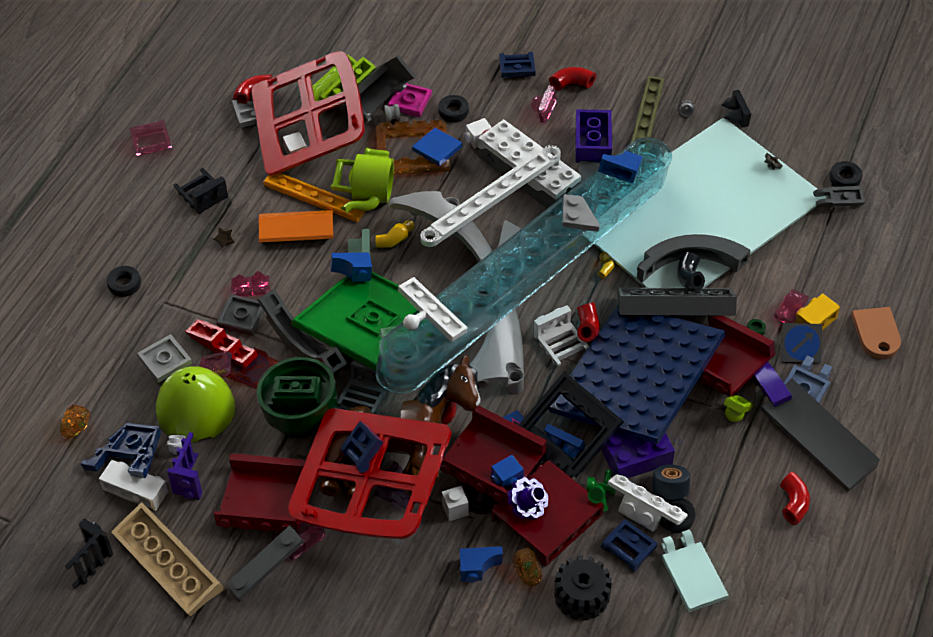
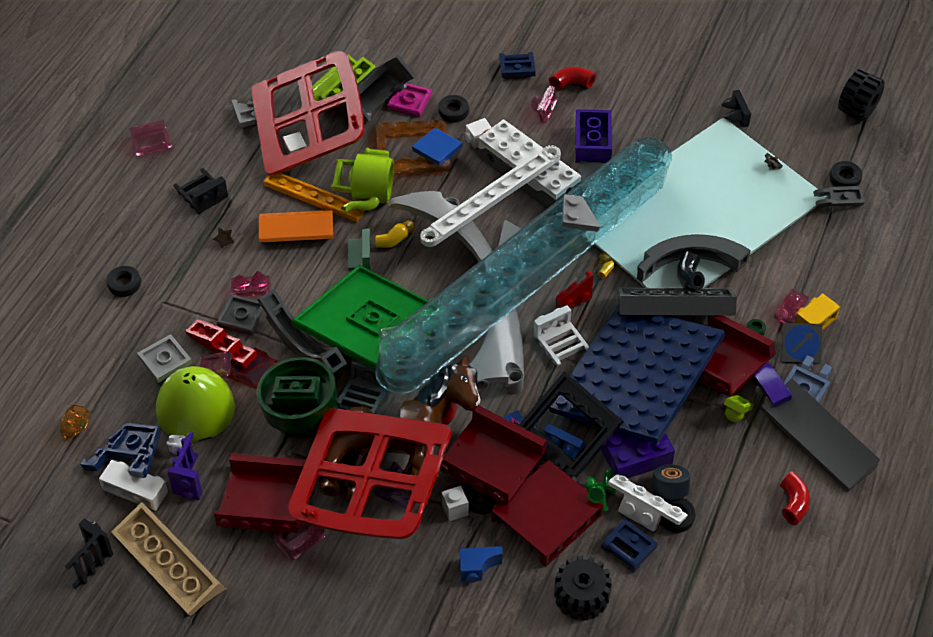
(243, 91): red cylinder -> none
(265, 562): dark grey plate -> none
(354, 265): blue arch -> none
(366, 442): dark blue plate -> none
(392, 113): light grey wheel -> none
(431, 309): white plate -> none
(506, 472): blue brick -> none
(527, 567): clear orange rock -> none
(528, 498): dark purple plant -> none
(576, 292): none -> red wing
(589, 322): red cylinder -> none
(621, 166): blue arch -> none
(648, 108): olive tile -> none
(686, 112): light grey plate -> none
(692, 573): light aqua tile -> none
(861, 94): none -> black wheel
(875, 330): nougat tile -> none

